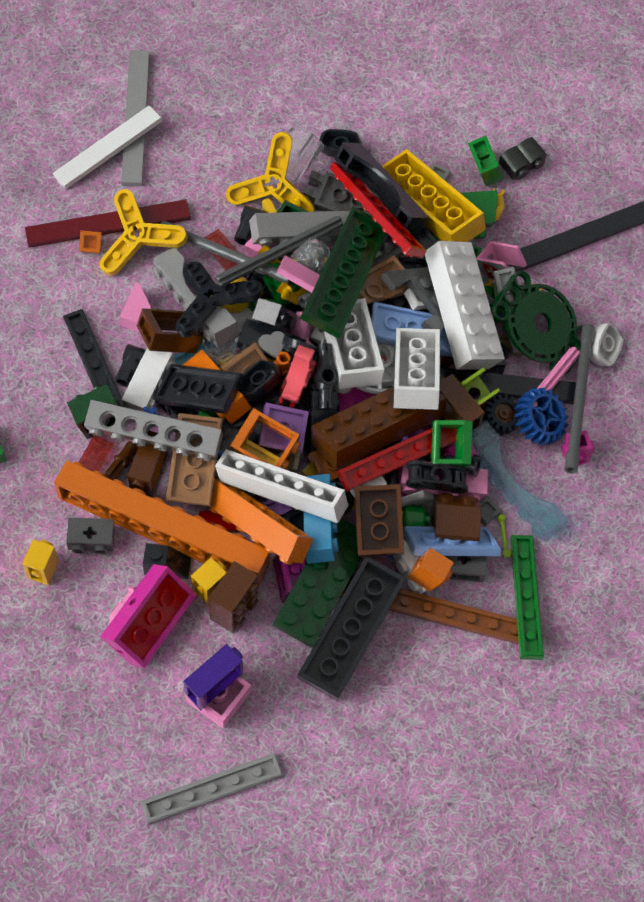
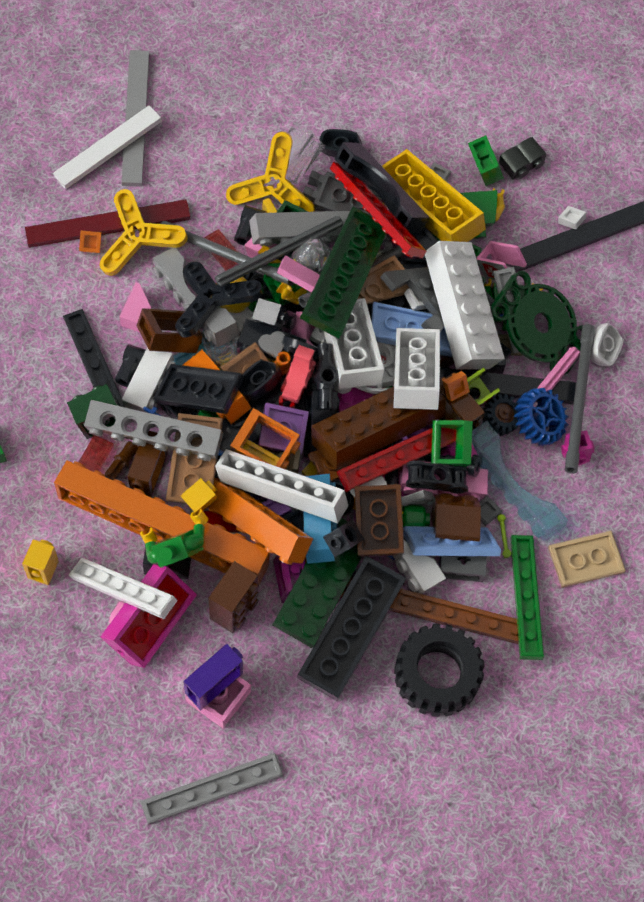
(80, 530): dark grey brick -> none
(123, 588): none -> white tile
(178, 546): none -> green torso
(200, 495): none -> yellow brick
(207, 578): yellow brick -> none
(343, 538): none -> black brick
(431, 570): orange brick -> none
(447, 642): none -> black tyre
(456, 385): none -> orange tile
(572, 217): none -> white tile
(586, 559): none -> tan tile

